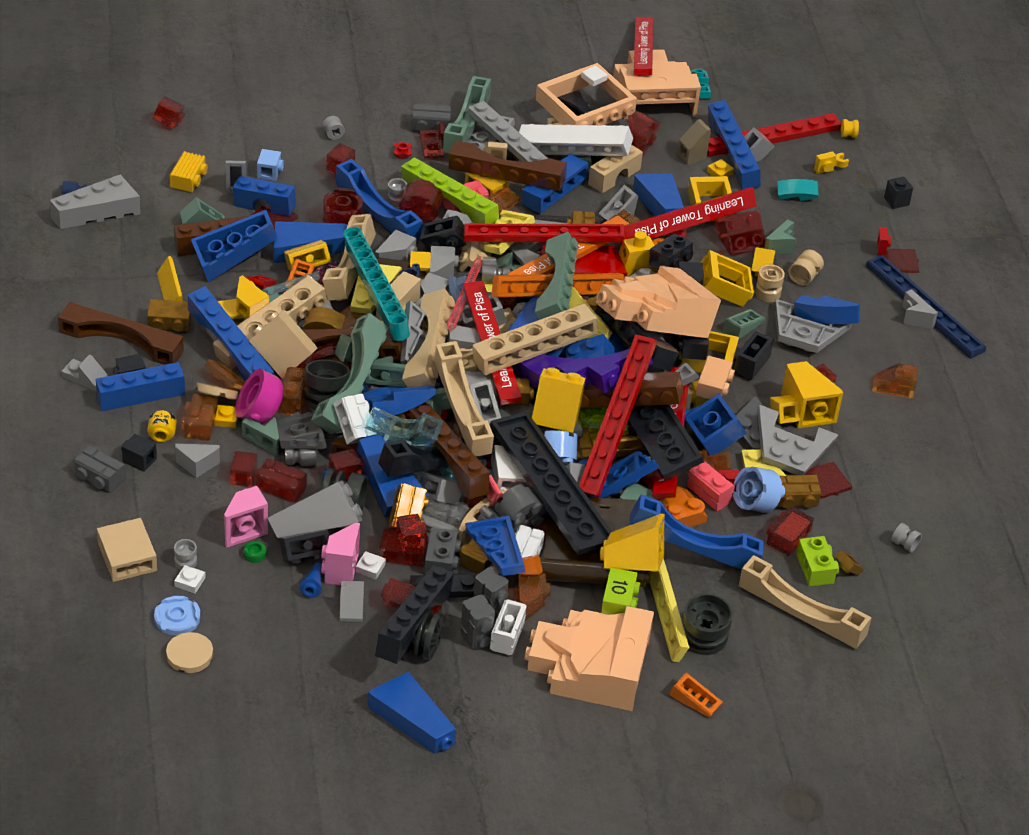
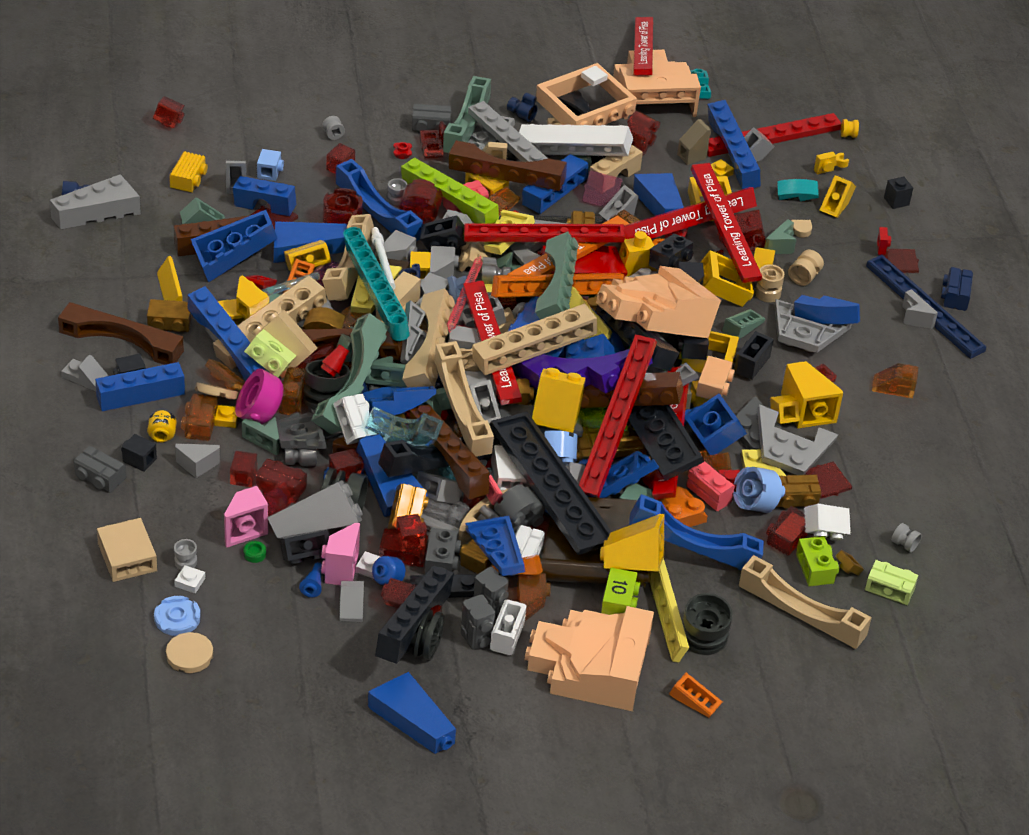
(270, 353): none -> yellowish green brick
(277, 497): none -> clear red brick
(334, 361): none -> red cone
(378, 241): none -> white bar
(386, 568): none -> blue head
(525, 109): none -> dark blue piece
(601, 188): none -> clear pink piece
(726, 223): none -> red tile
(802, 228): none -> tan tile
(827, 521): none -> white brick
(837, 196): none -> yellow slope
(891, 582): none -> yellowish green brick
(957, 288): none -> dark blue brick

